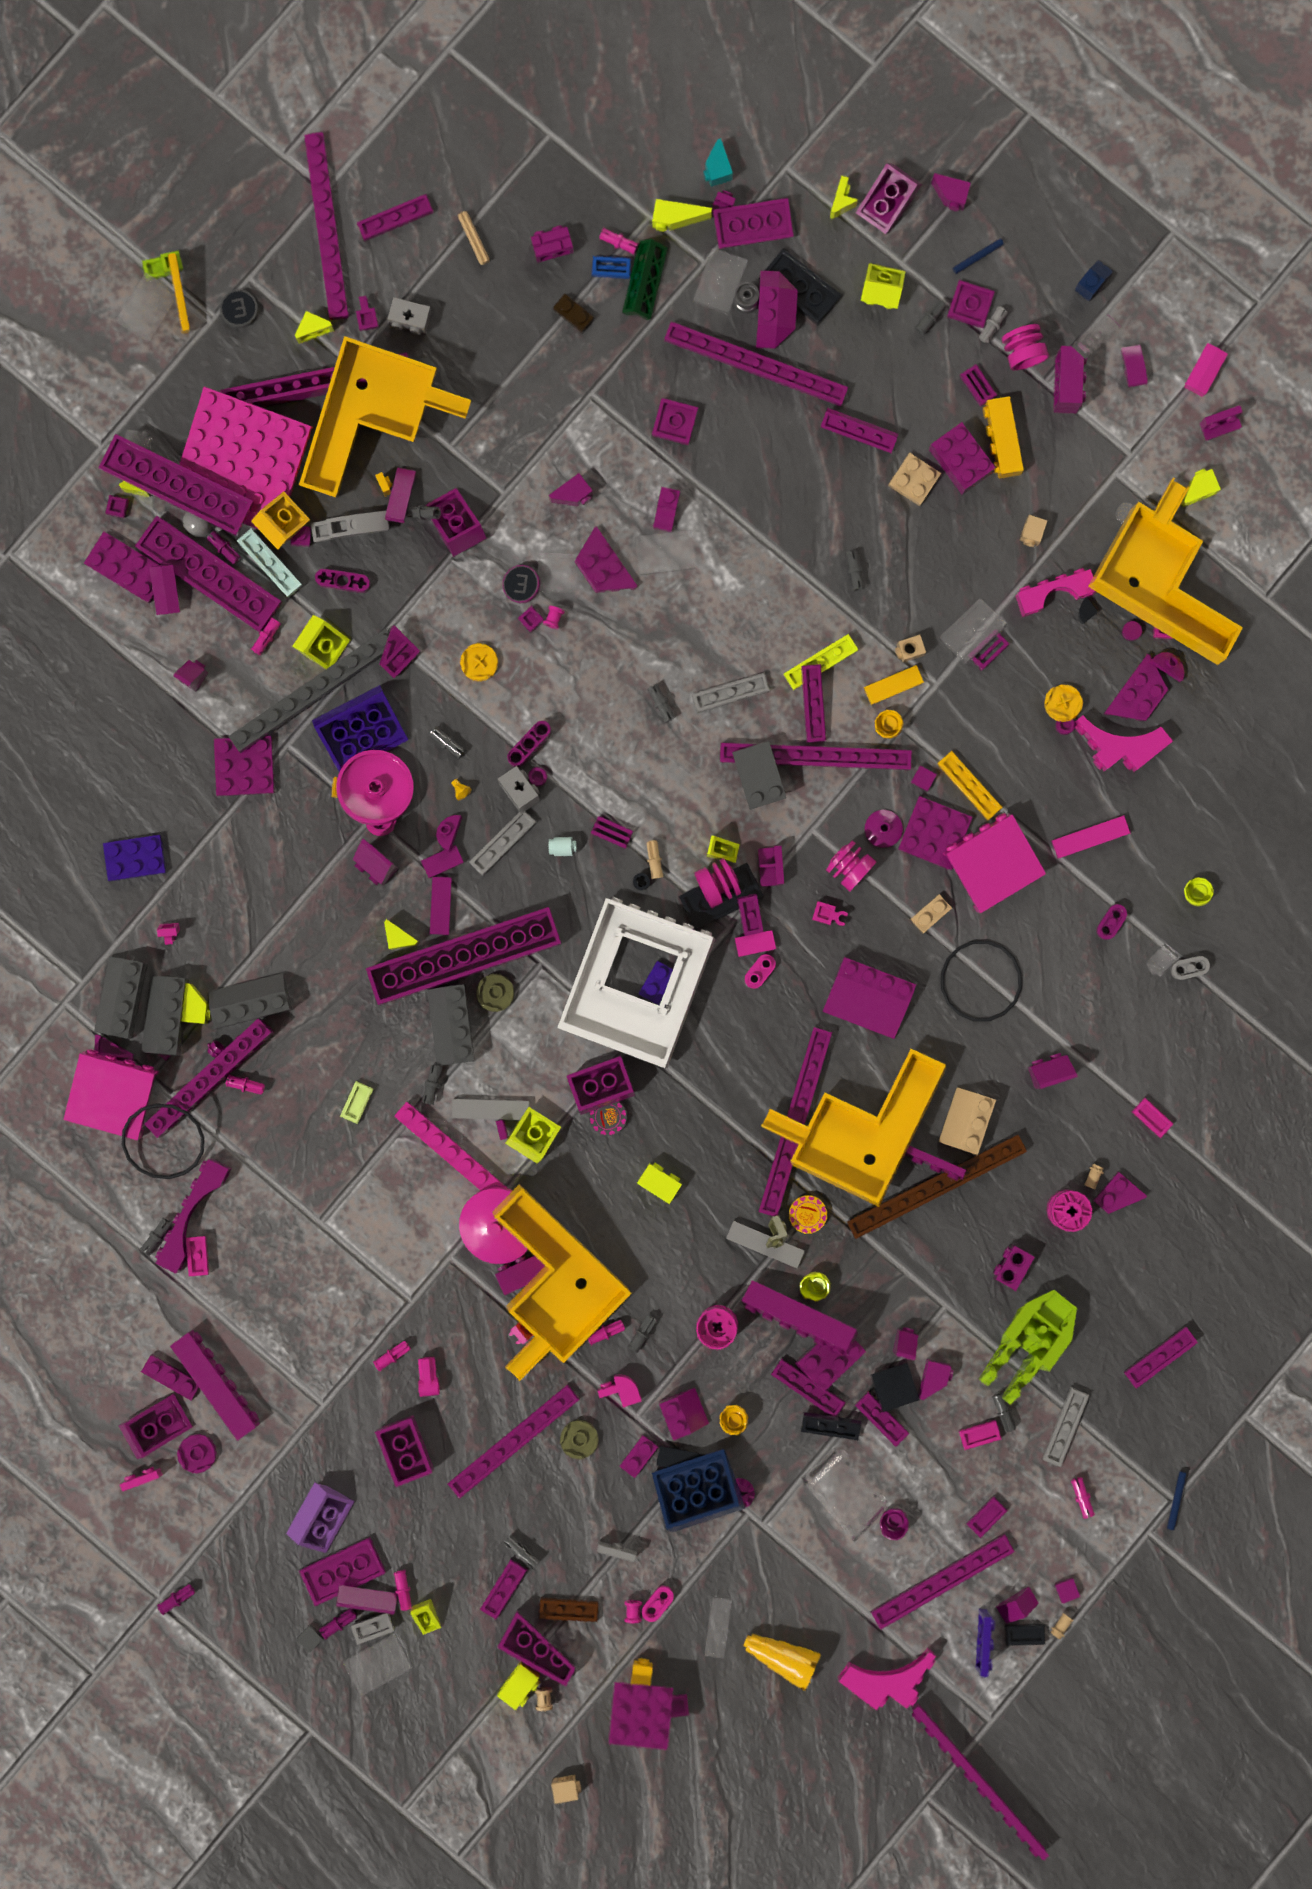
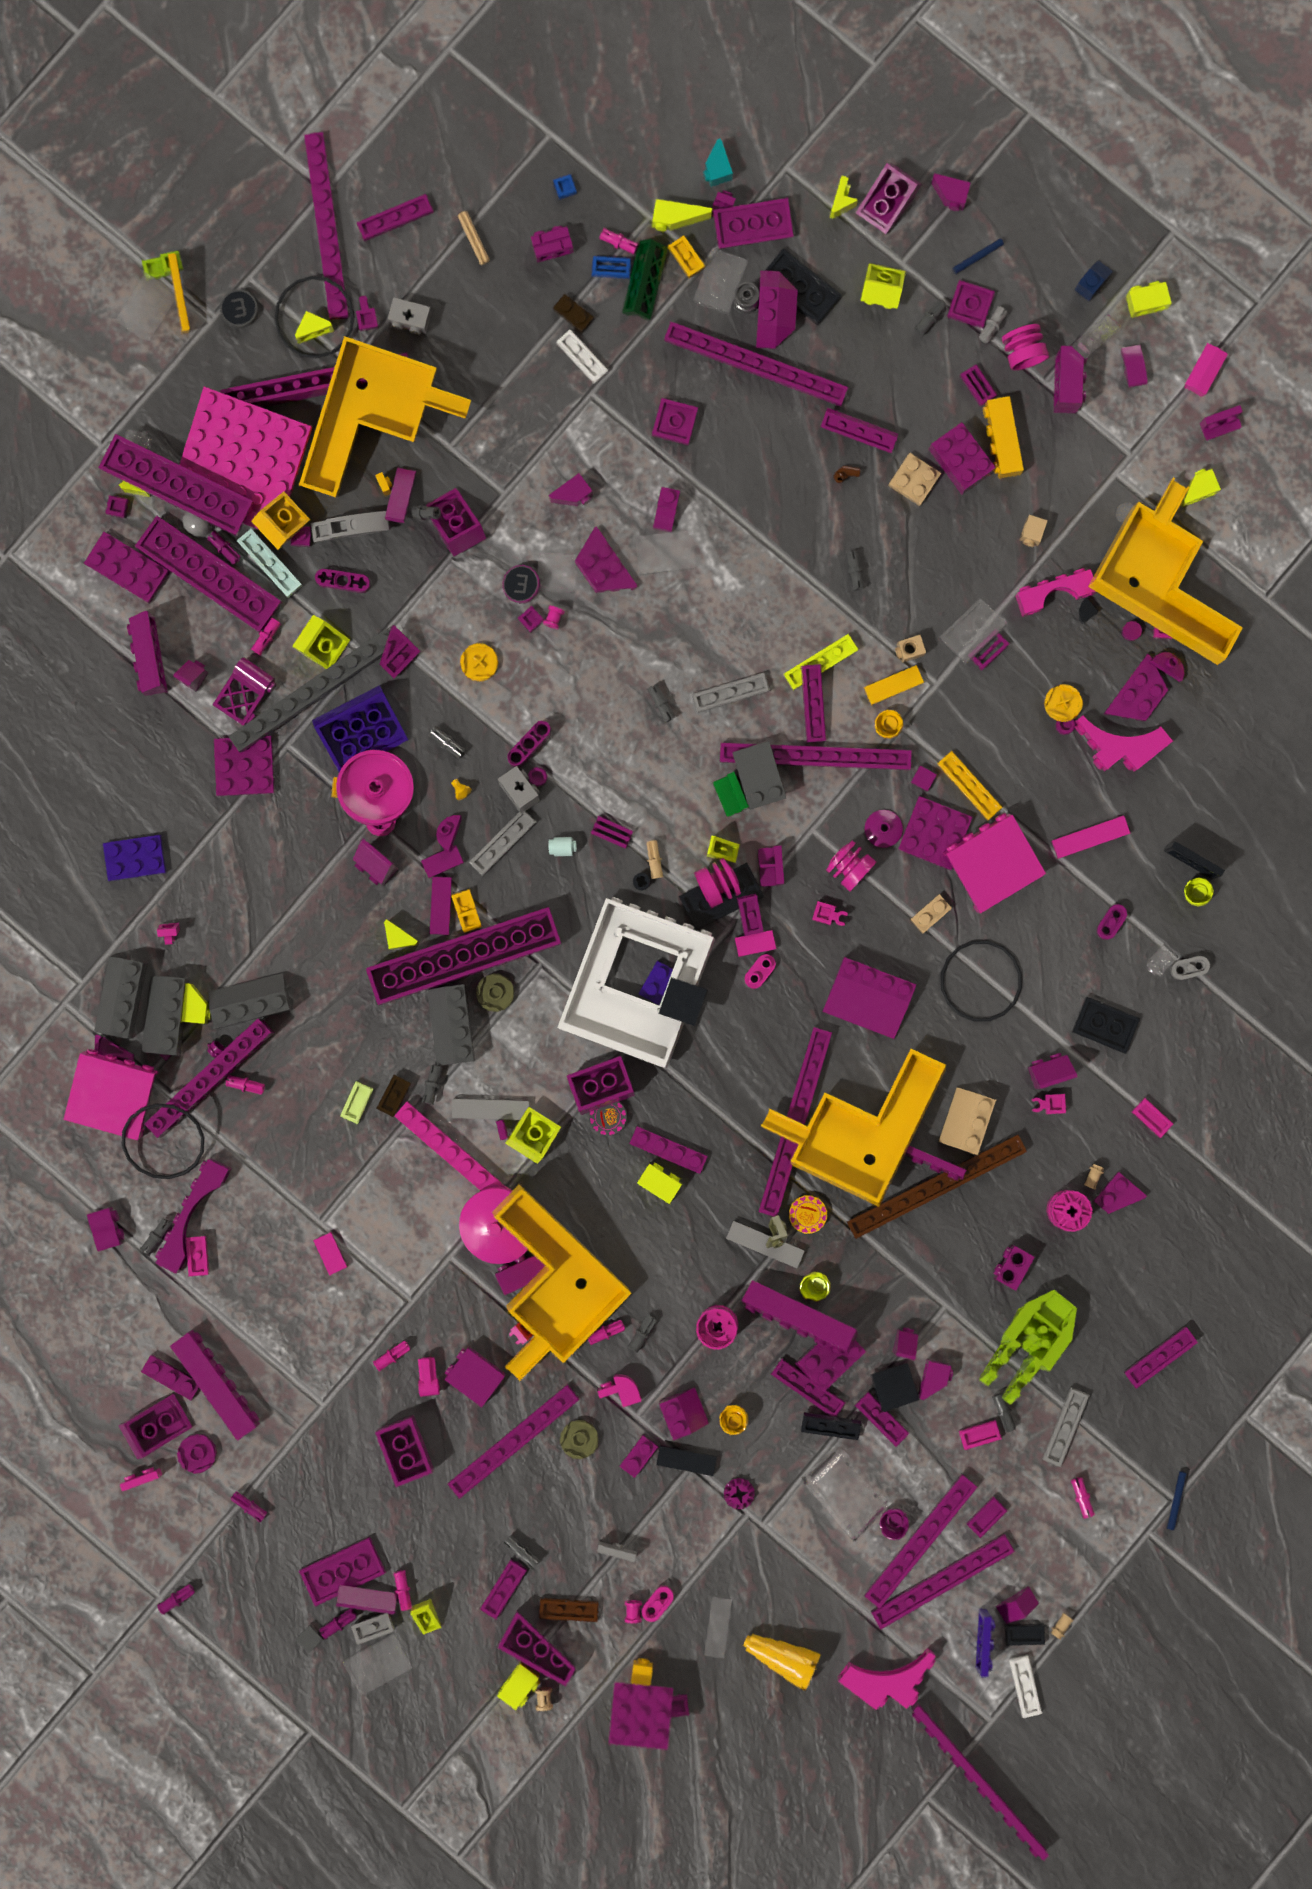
(105, 1228): none -> magenta brick
(147, 654): none -> magenta slope
(164, 589): magenta piece -> none
(249, 1506): none -> magenta axle
(253, 678): none -> magenta piece
(277, 313): none -> black piece
(319, 1518): medium lavender slope -> none
(330, 1253): none -> dark pink tile
(393, 1095): none -> dark brown plate
(466, 910): none -> yellow slope
(474, 1376): none -> magenta brick
(564, 186): none -> blue tile
(566, 1789): tan brick -> none
(582, 356): none -> white tile
(668, 1150): none -> magenta plate
(683, 1001): none -> black tile
(686, 256): none -> yellow plate
(697, 1491): dark blue slope -> none
(730, 795): none -> green panel
(844, 472): none -> reddish brown arm
(920, 1541): none -> magenta plate
(1025, 1686): none -> white tile
(1052, 1104): none -> dark pink plate
(1067, 1590): magenta tile -> none
(1105, 1025): none -> black tile
(1148, 299): none -> neon yellow brick
(1194, 860): none -> black tile

